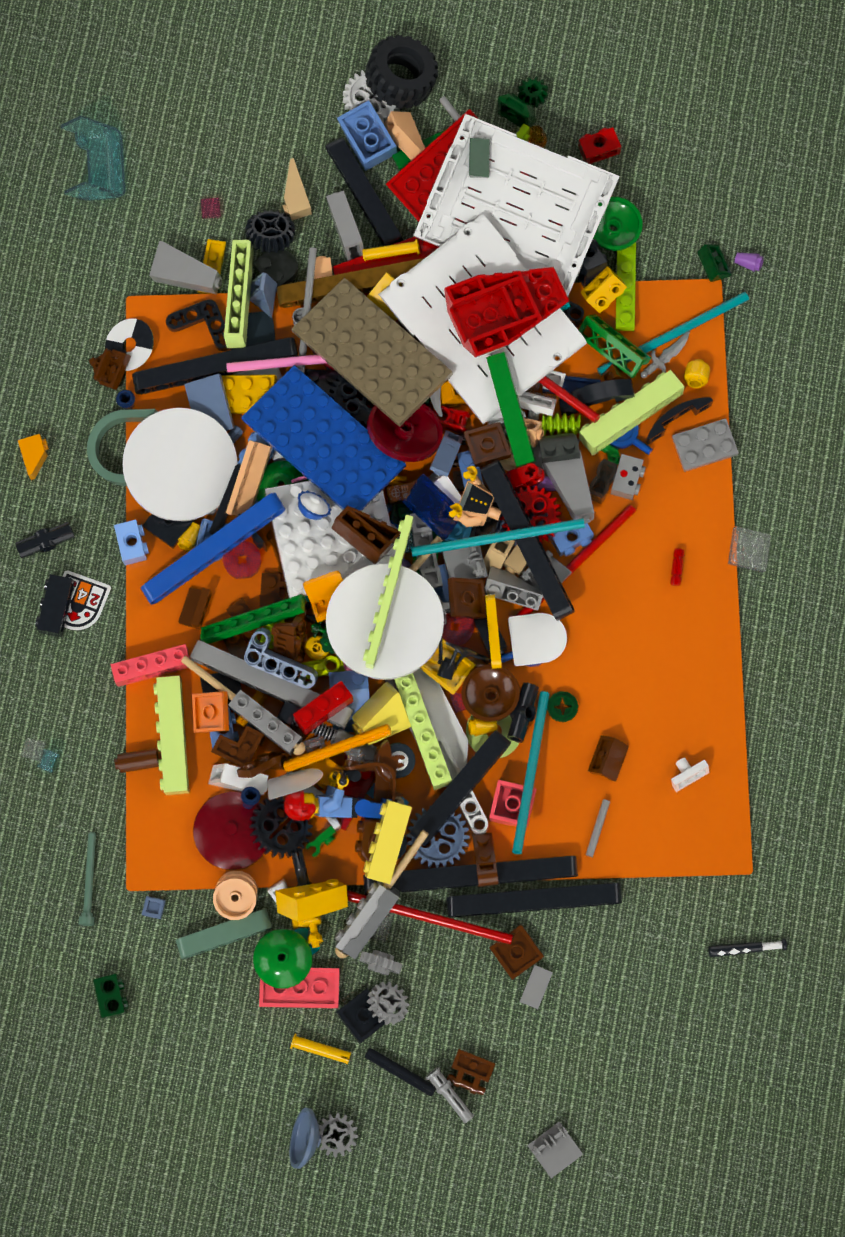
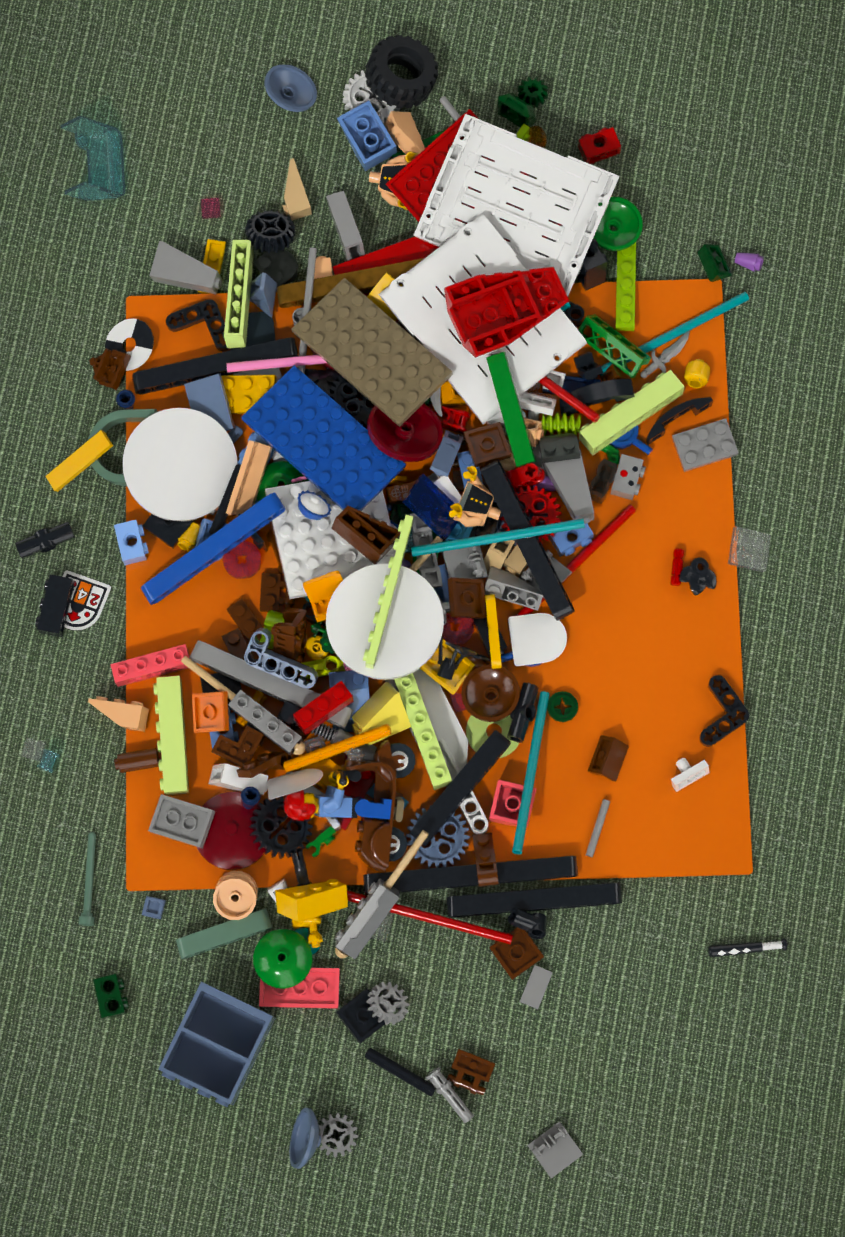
(33, 453): light orange slope -> none
(79, 461): none -> yellow tile
(128, 716): none -> light nougat slope
(181, 821): none -> light grey plate
(195, 607): reddish brown panel -> none
(216, 1044): none -> sand blue container
(253, 619): green tile -> none
(290, 88): none -> sand blue dish
(320, 1049): yellow pin -> none
(363, 192): black beam -> none
(380, 962): light grey gear -> none
(387, 841): light yellow brick -> none
(388, 171): none -> torso
(391, 250): yellow pin -> none
(477, 727): yellow cone -> none
(479, 158): dark green slope -> none
(533, 923): none -> black piece
(587, 367): none -> black bracket
(603, 290): yellow brick -> none
(698, 578): none -> black plate
(729, 709): none -> black beam

